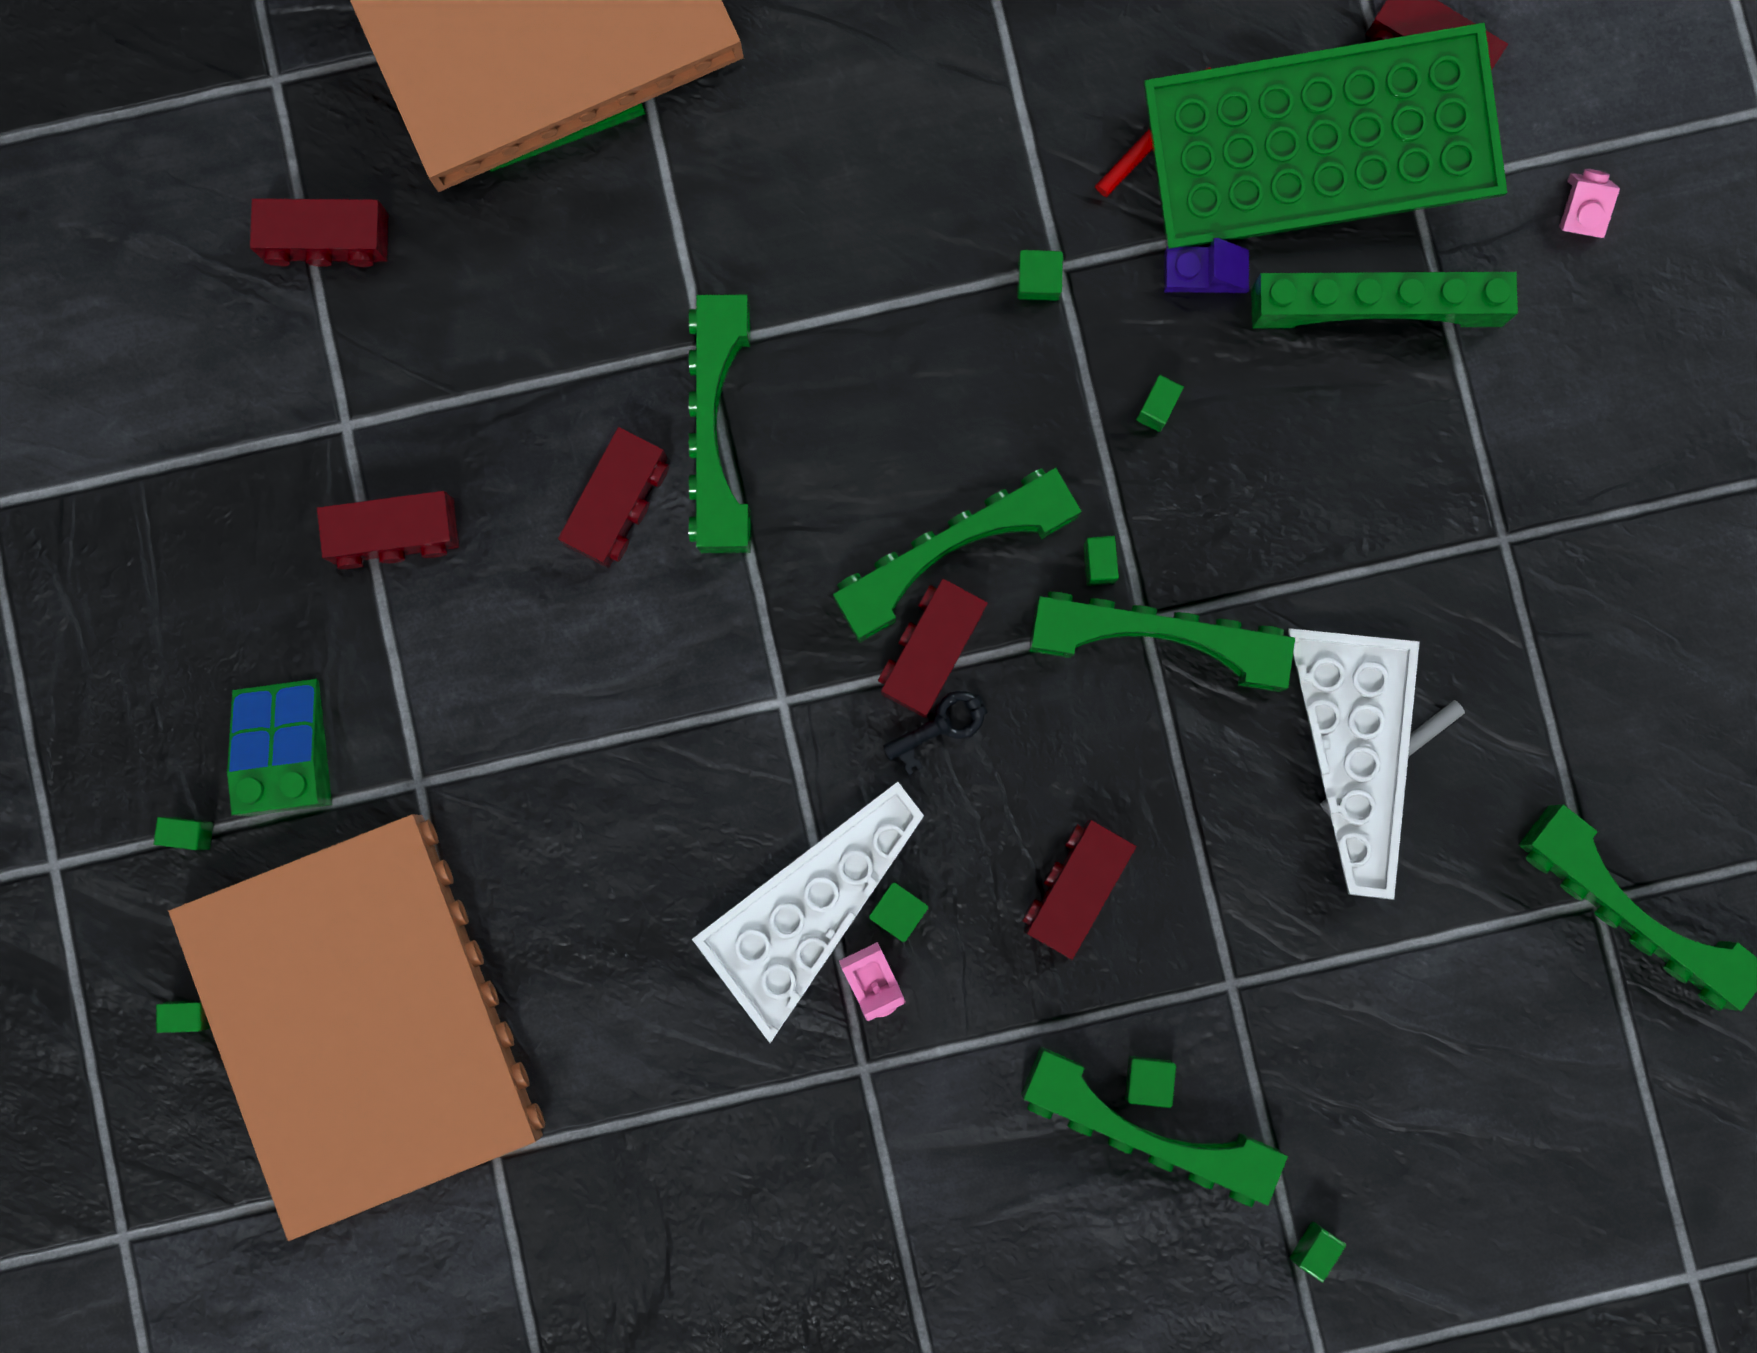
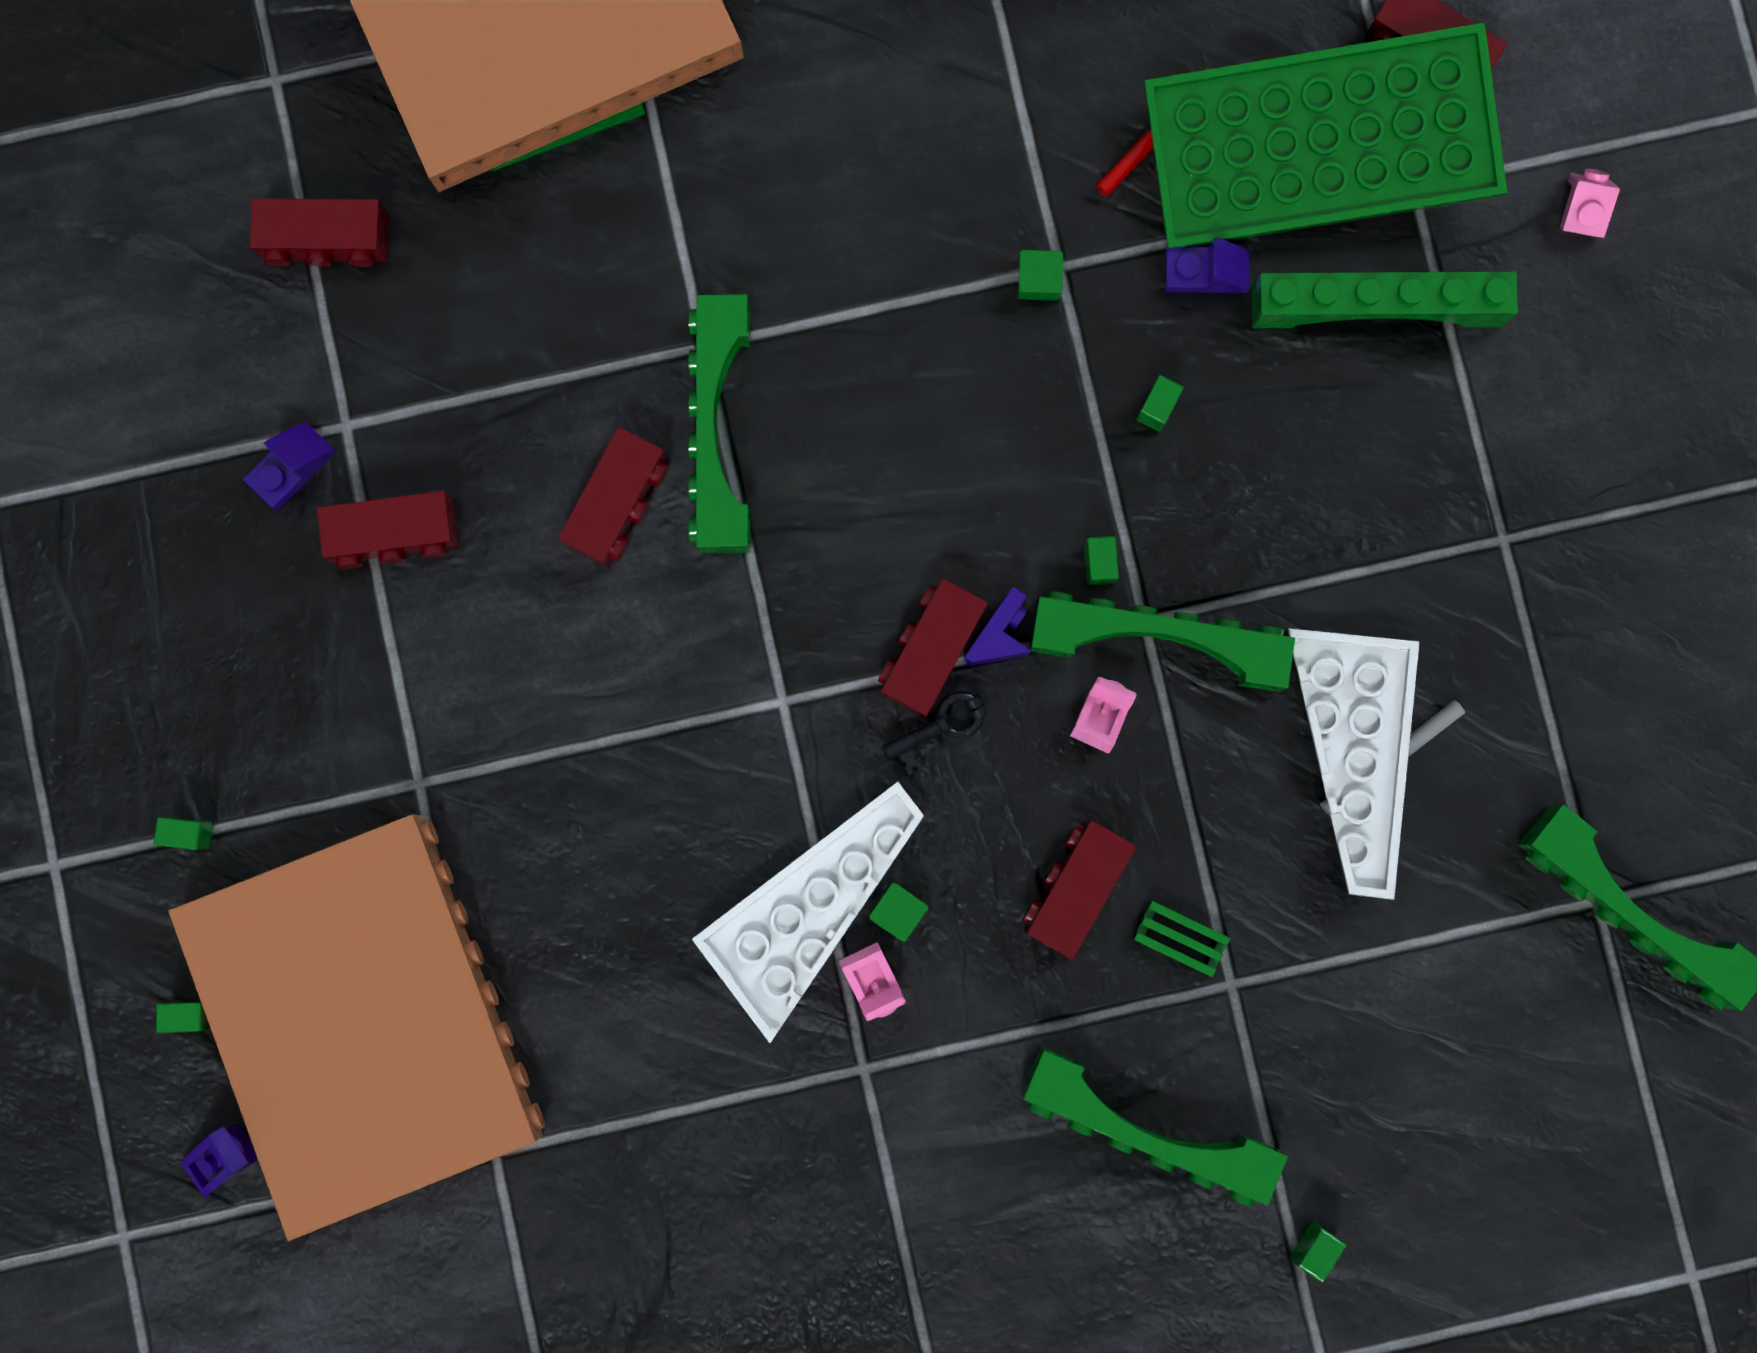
(219, 1158): none -> dark purple slope
(277, 749): slope -> none
(289, 465): none -> dark purple slope
(993, 642): none -> dark purple slope
(1038, 506): green arch -> none
(1103, 714): none -> bright pink bracket
(1150, 1082): green piece -> none
(1214, 954): none -> green tile

